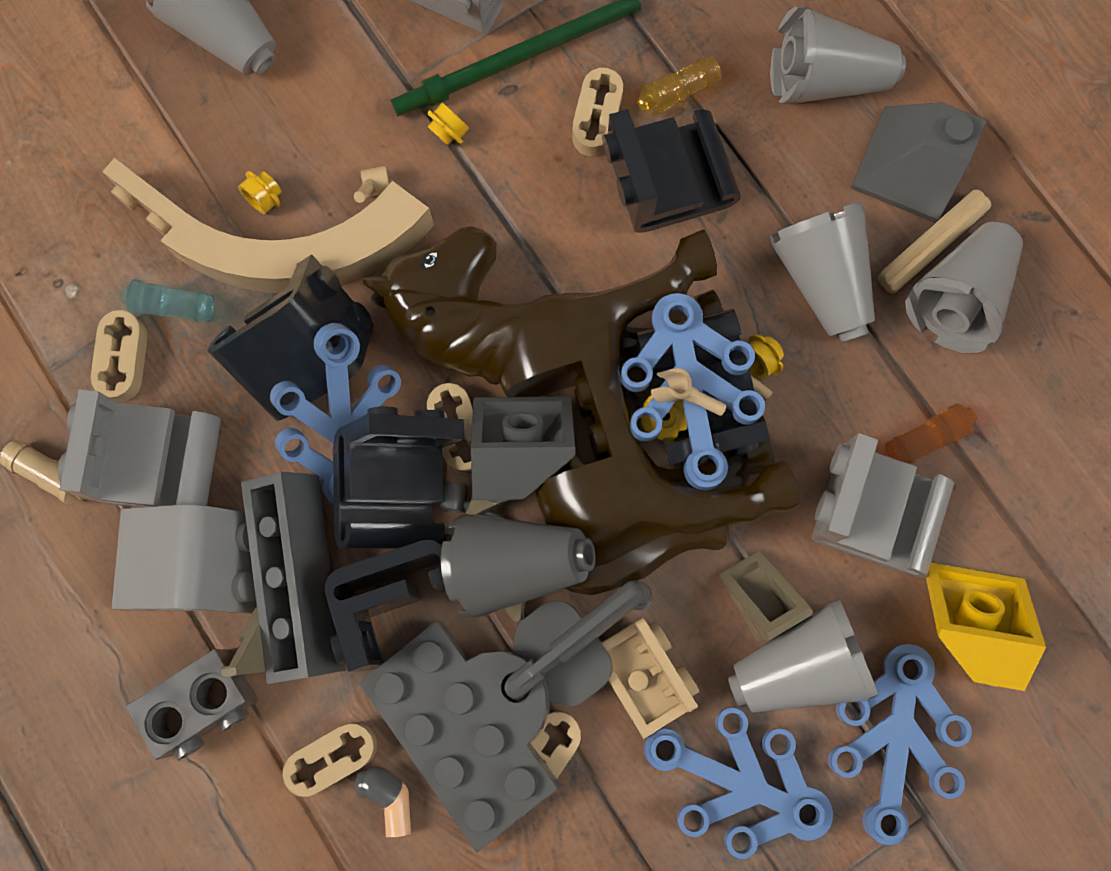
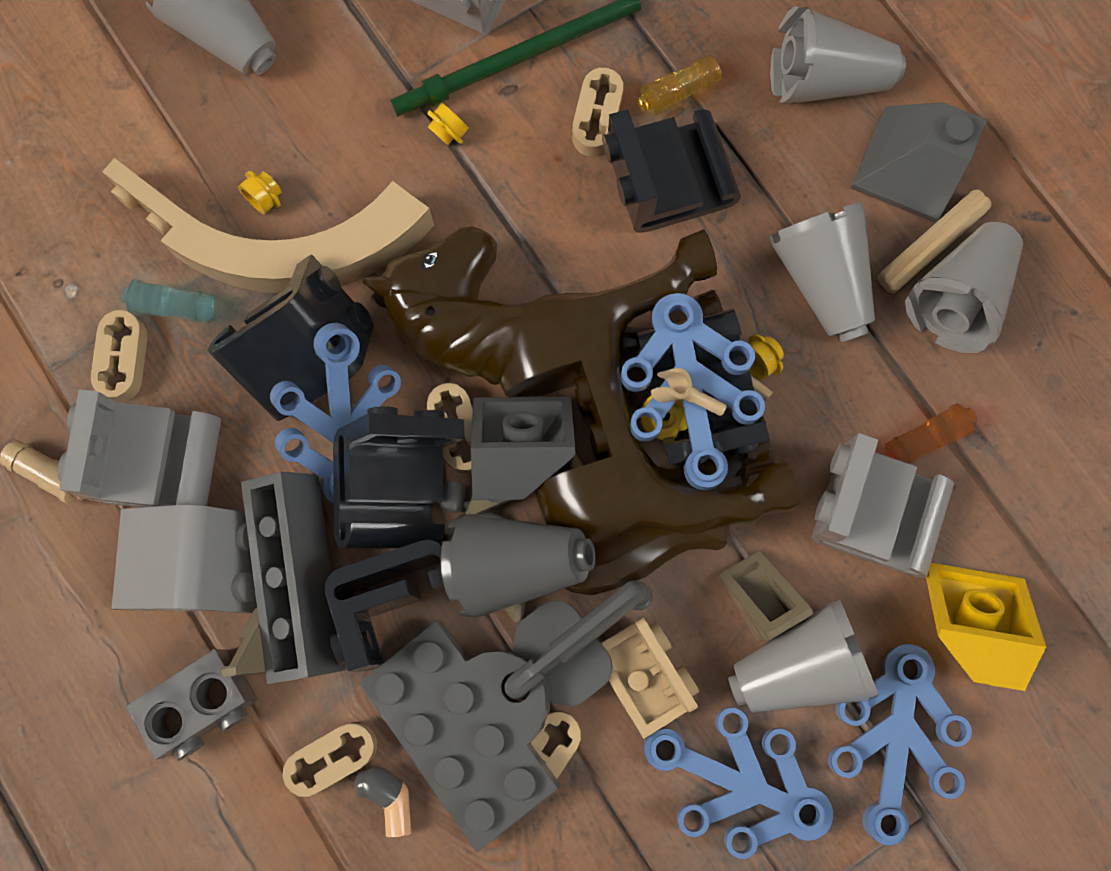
(373, 183): tan hand -> none

